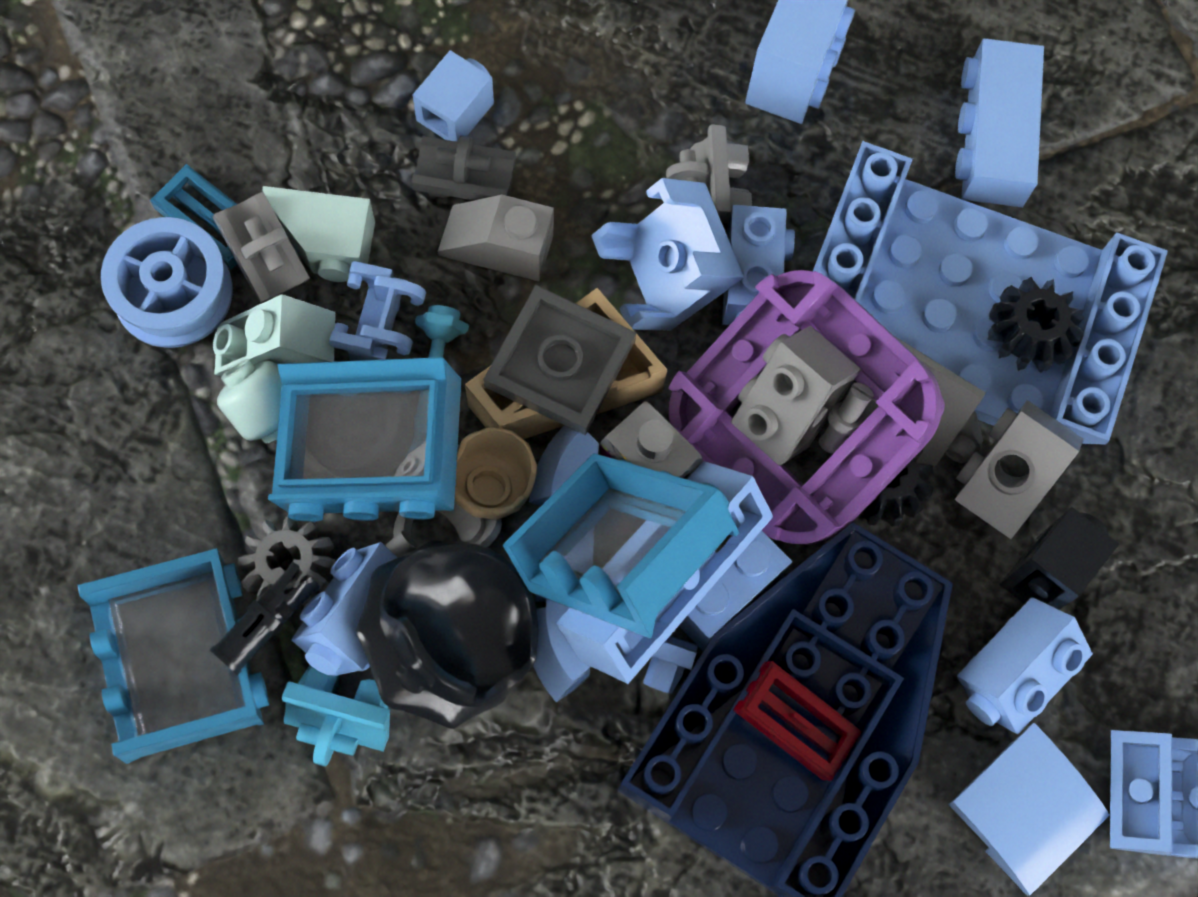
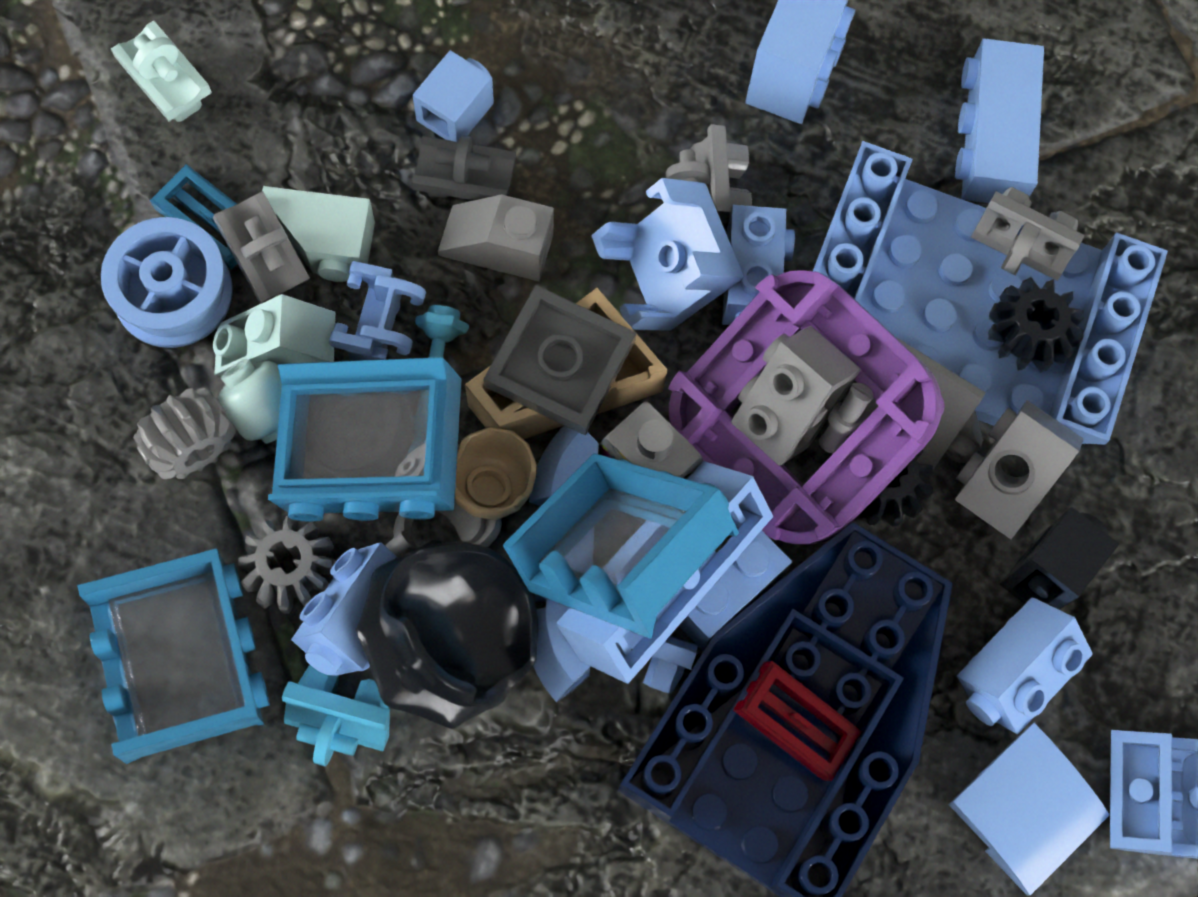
(163, 73): none -> light aqua hips
(184, 434): none -> light grey gear
(264, 619): black pin -> none
(1043, 252): none -> light grey hips

